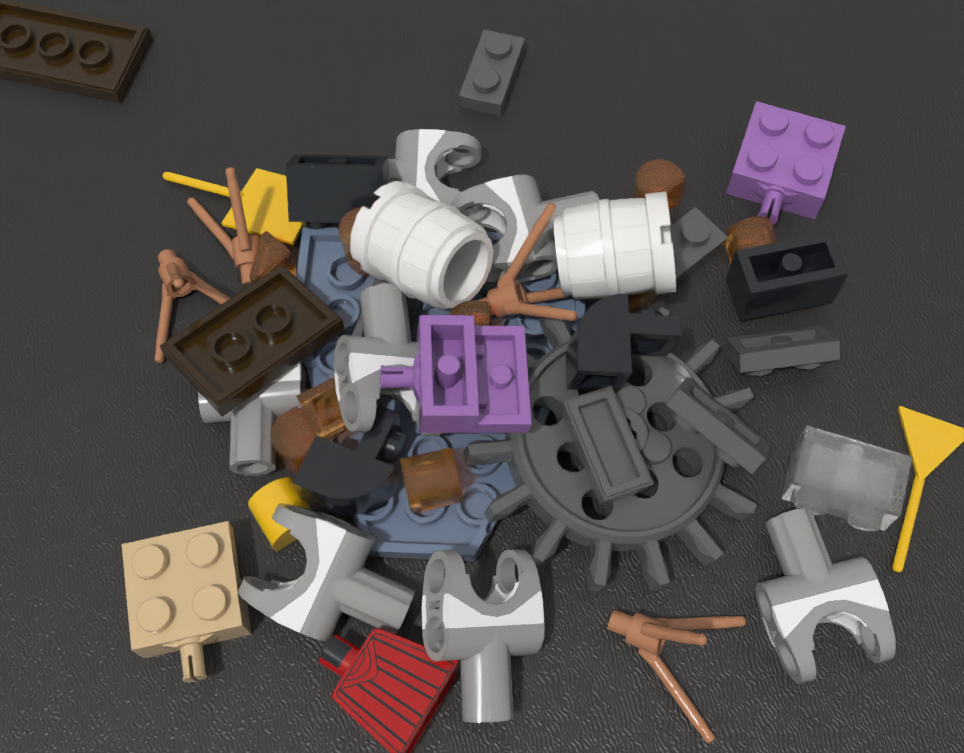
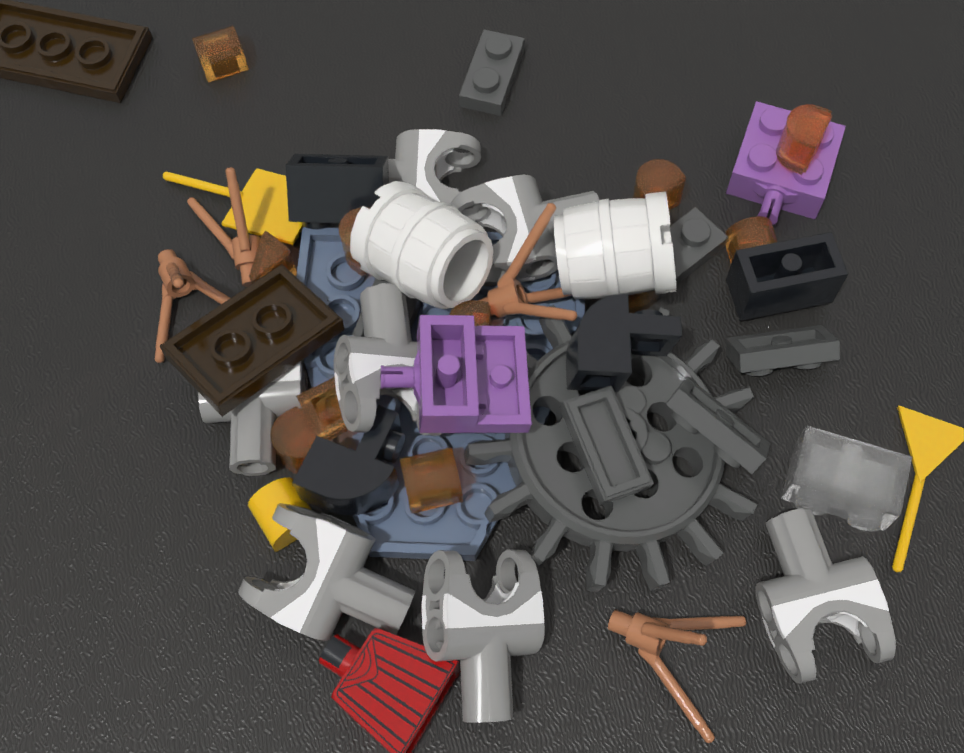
(184, 594): tan plate -> none
(220, 53): none -> clear orange brick
(802, 136): none -> clear orange brick

